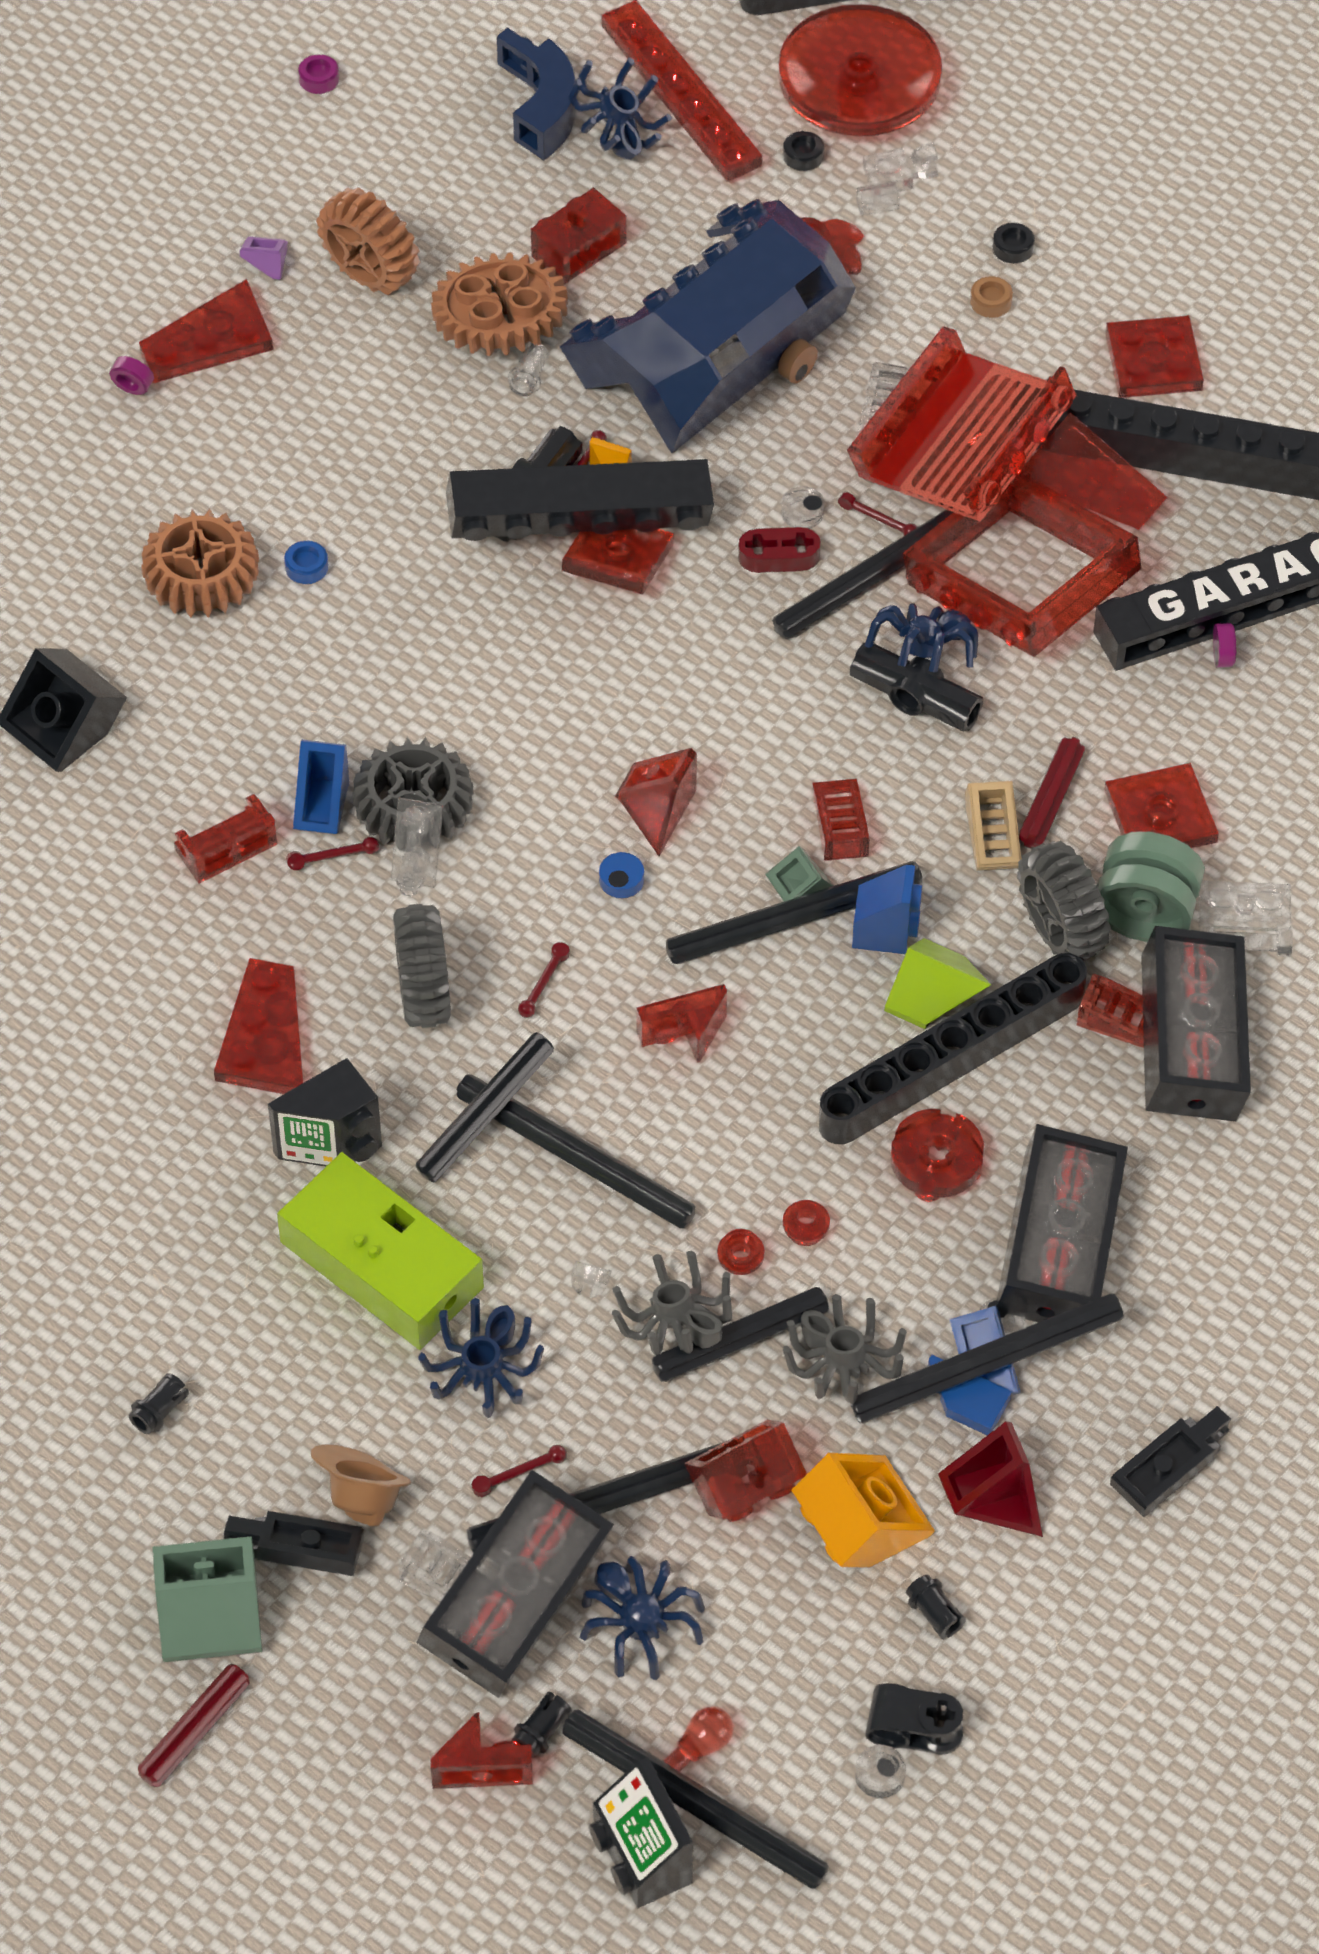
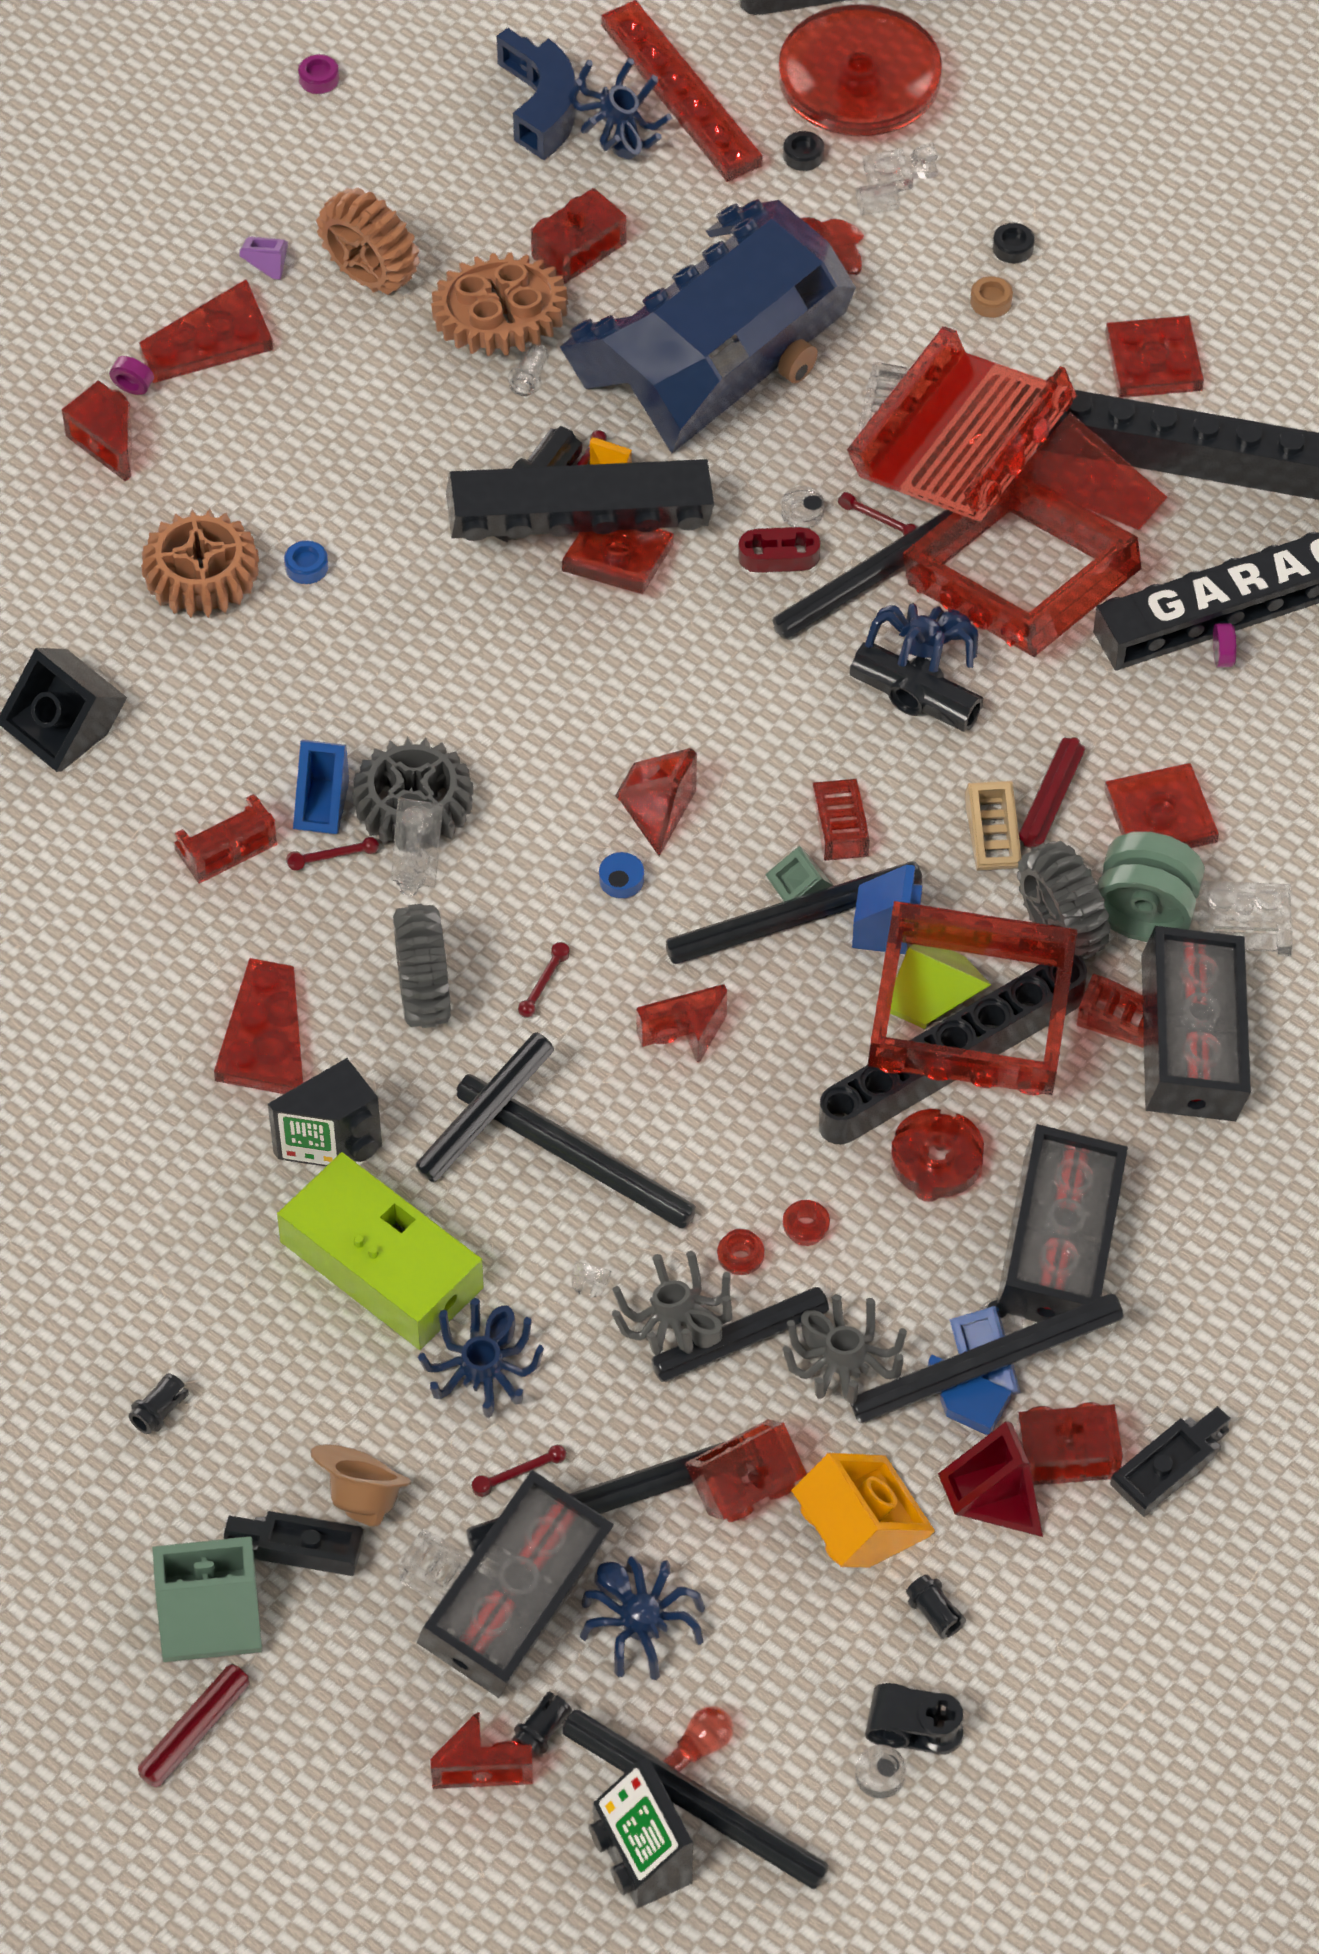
(102, 427): none -> clear red slope
(979, 936): none -> clear red window
(1093, 1445): none -> clear red brick

